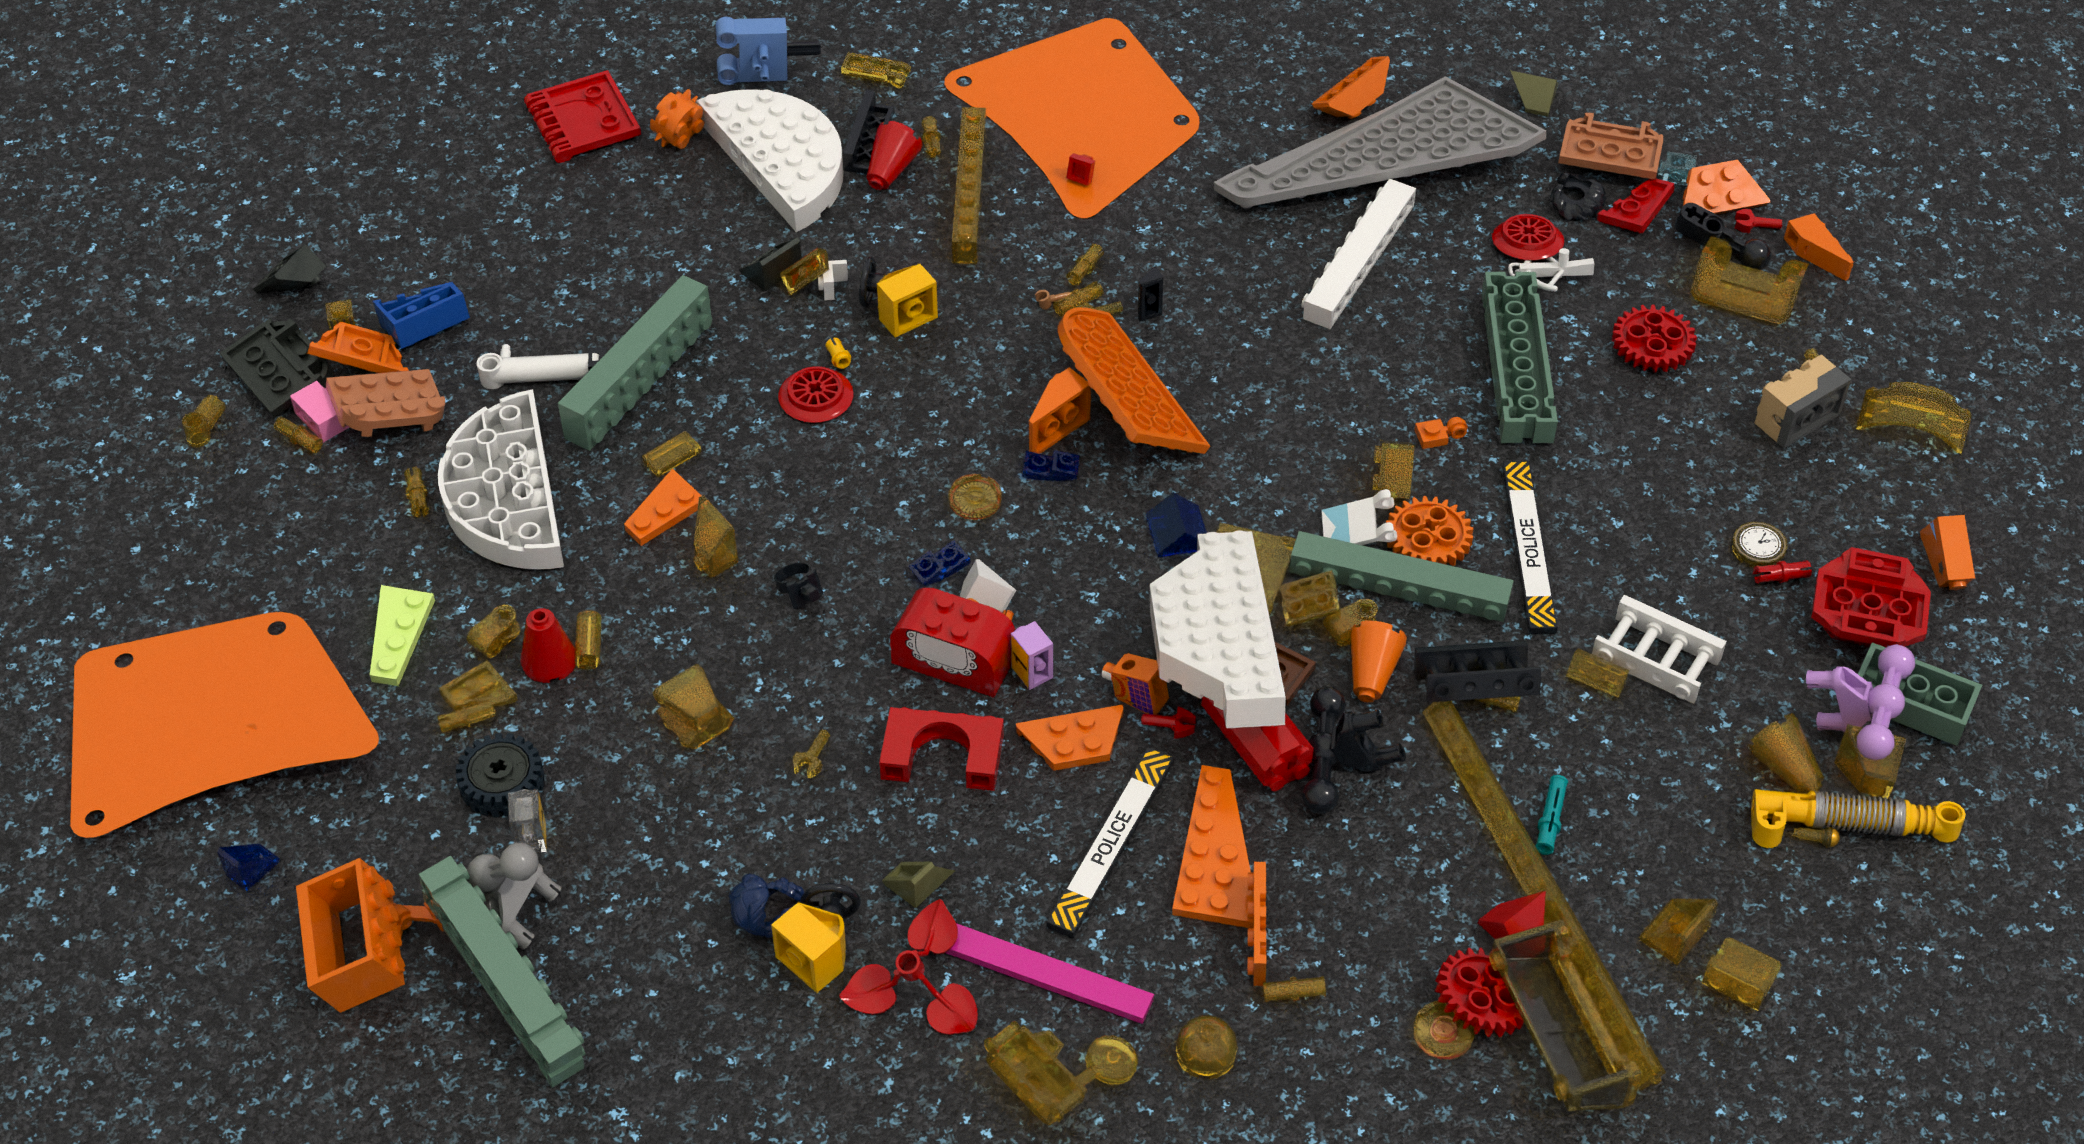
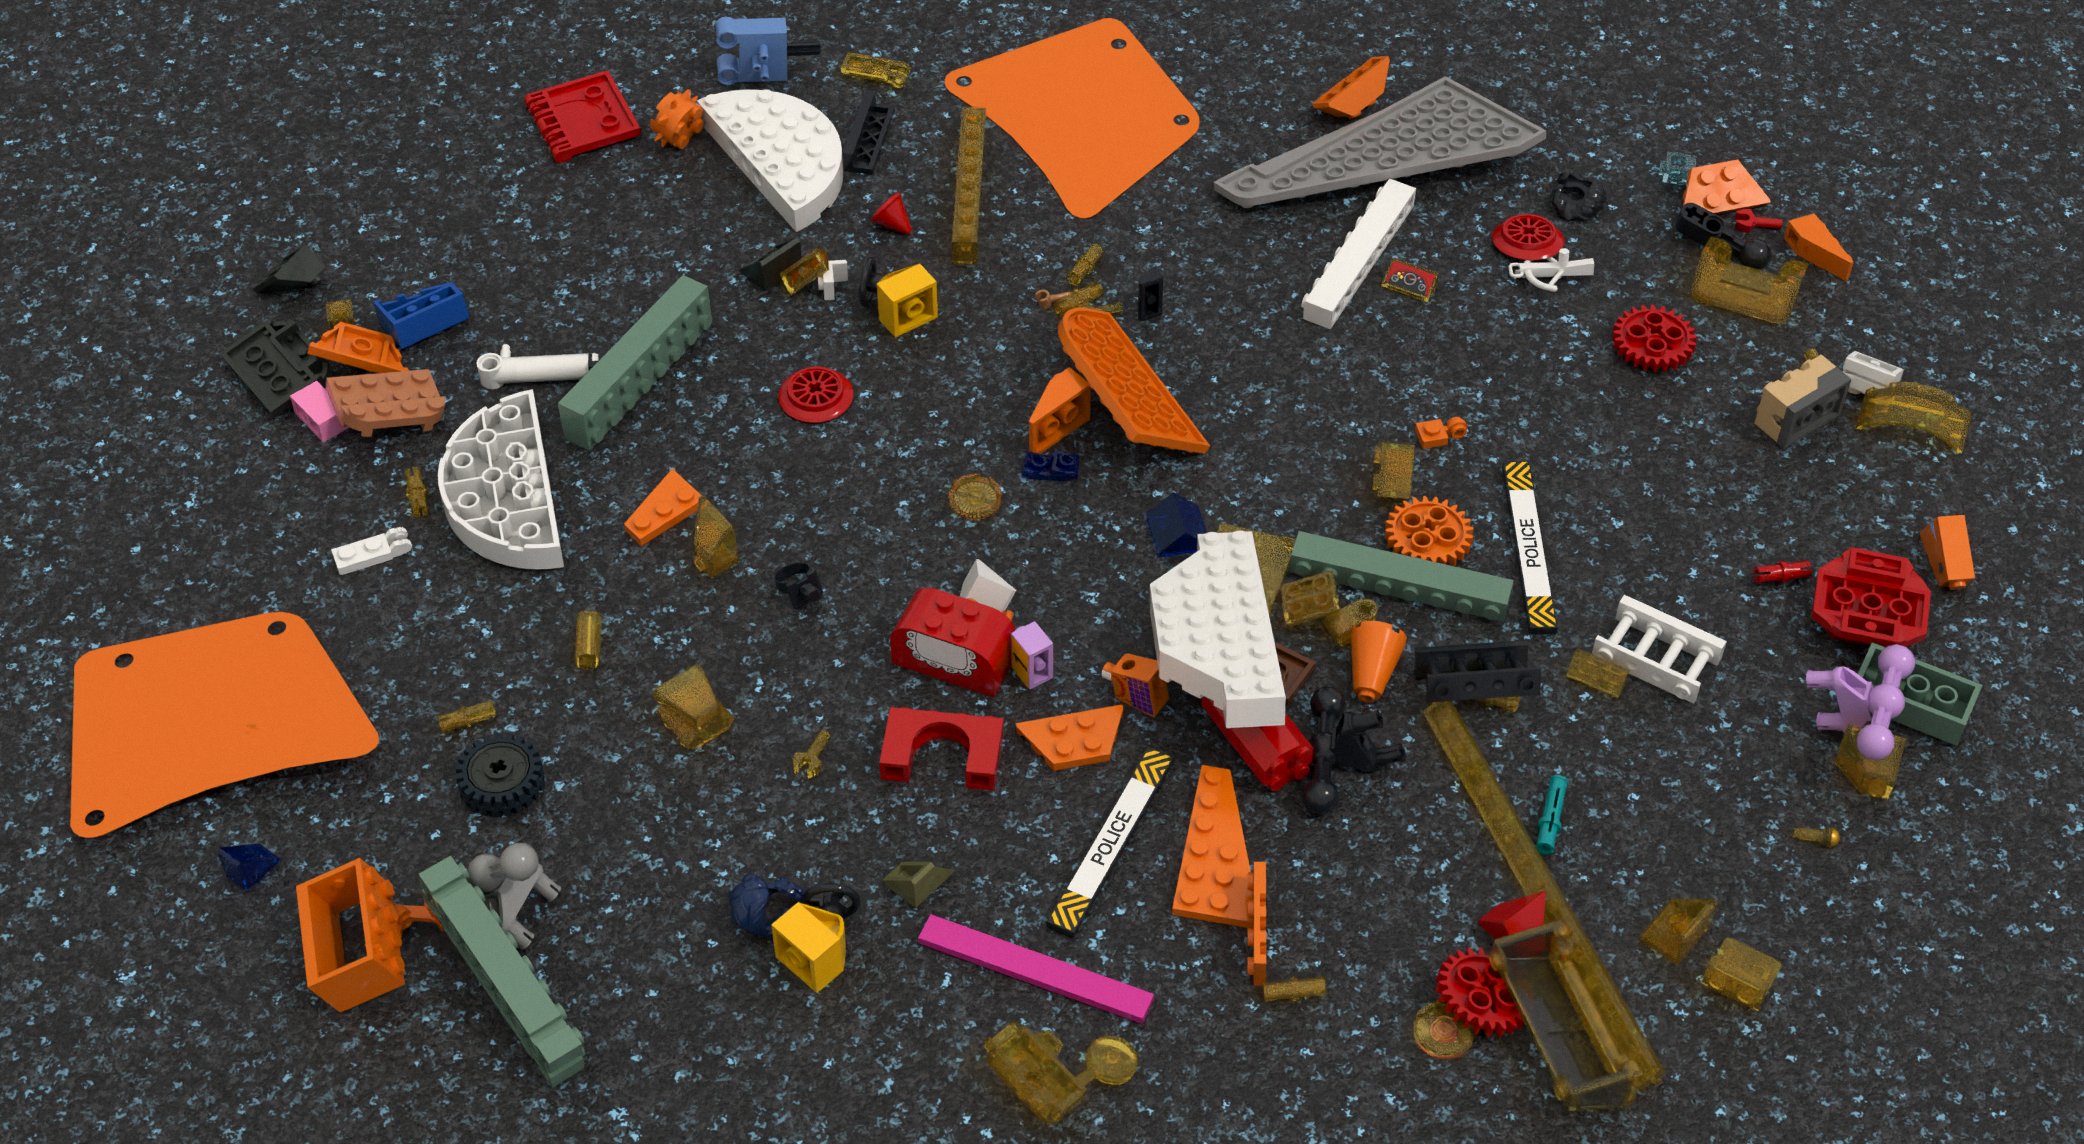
(201, 421): clear yellow piece -> none
(298, 434): clear yellow axle -> none
(371, 550): none -> white hinge
(397, 631): yellowish green wing -> none
(478, 686): clear yellow wing -> none
(492, 633): clear yellow piece -> none
(527, 819): clear brick -> none
(546, 648): red cone -> none
(671, 453): clear yellow tile -> none
(840, 357): yellow pin -> none
(871, 986): red plant -> none
(891, 153): red cone -> none
(893, 215): none -> red hat
(931, 136): clear yellow axle -> none
(938, 566): clear blue slope -> none
(1080, 168): red tile -> none
(1173, 722): red bar -> none
(1206, 1047): clear yellow cylinder -> none
(1357, 521): white flag -> none
(1410, 279): none -> slope
(1519, 358): sand green brick -> none
(1535, 92): olive slope -> none
(1611, 147): nougat plate -> none
(1640, 207): red wing -> none
(1759, 544): tile -> none
(1788, 754): clear yellow cone -> none
(1821, 809): yellow piece -> none
(1869, 373): none -> white brick

